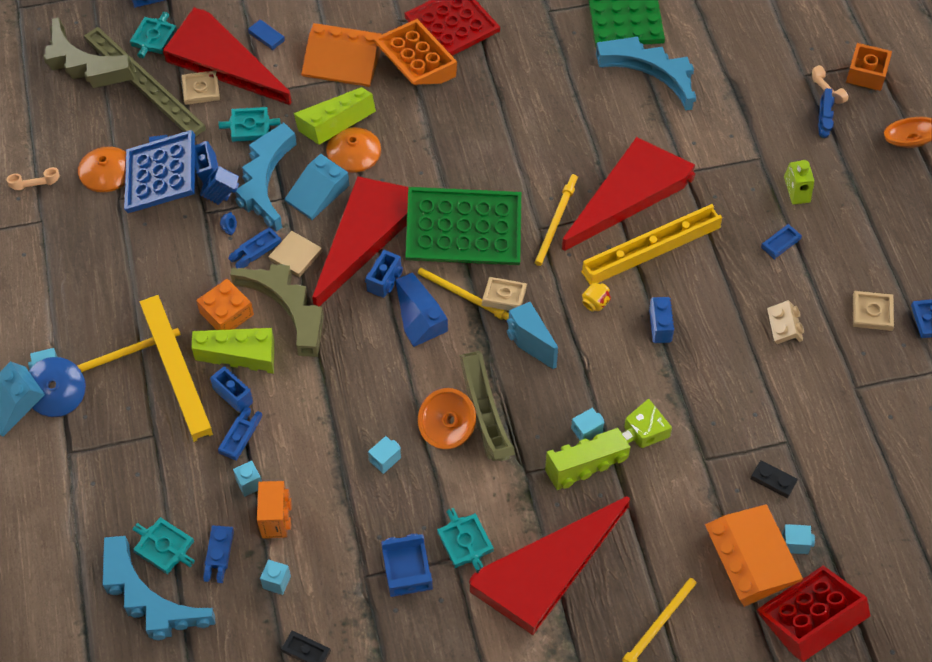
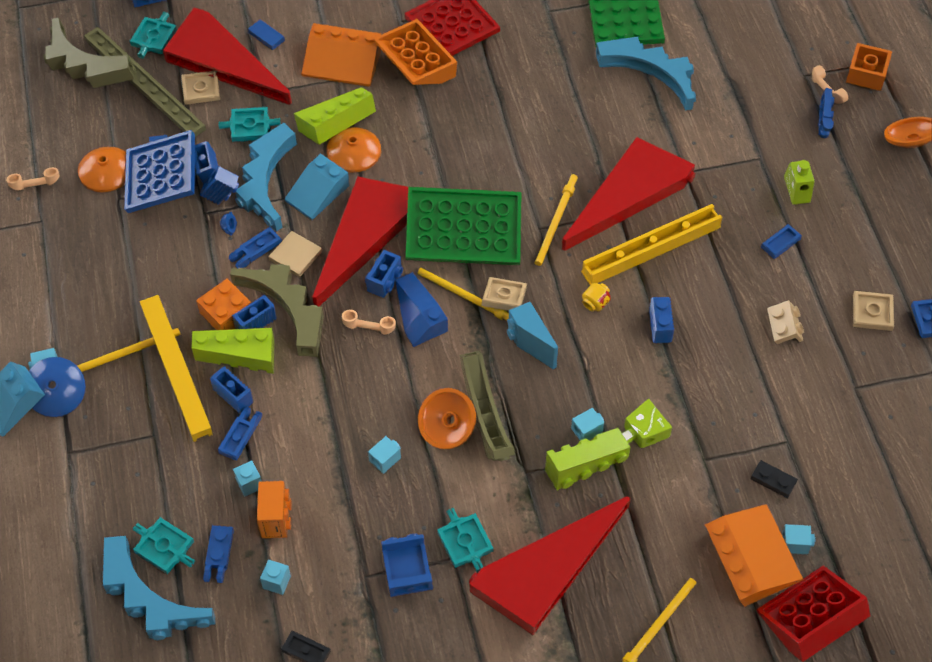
(255, 314): none -> blue brick
(351, 320): none -> light nougat bar

